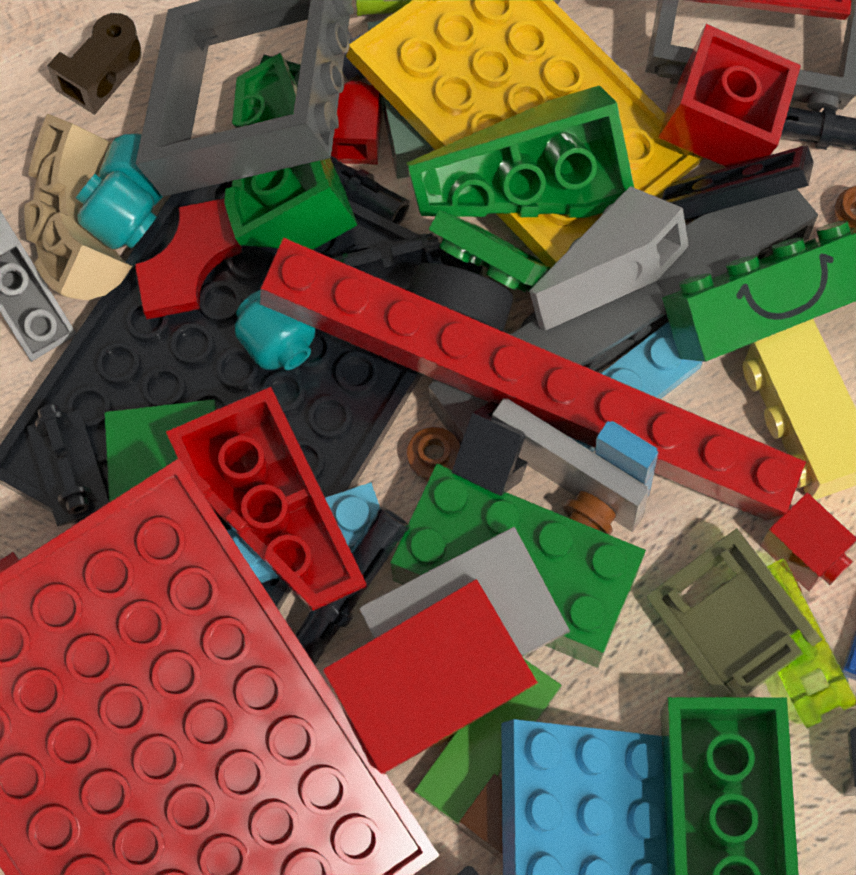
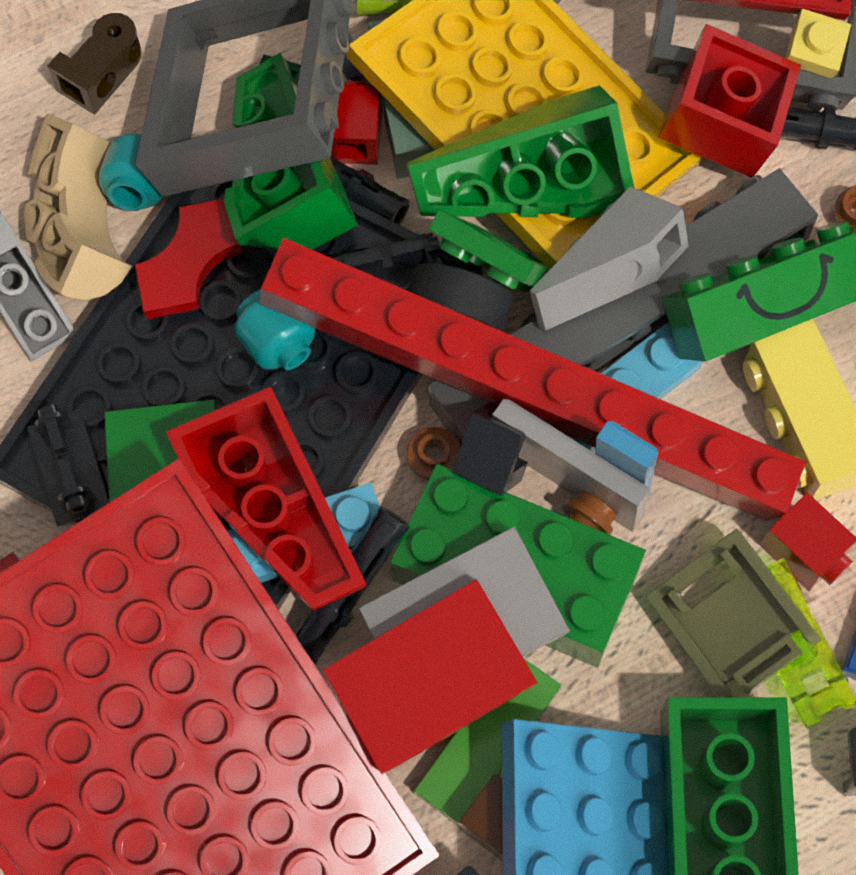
(115, 210): teal head -> none
(741, 183): black tile -> none
(817, 43): none -> light yellow plate

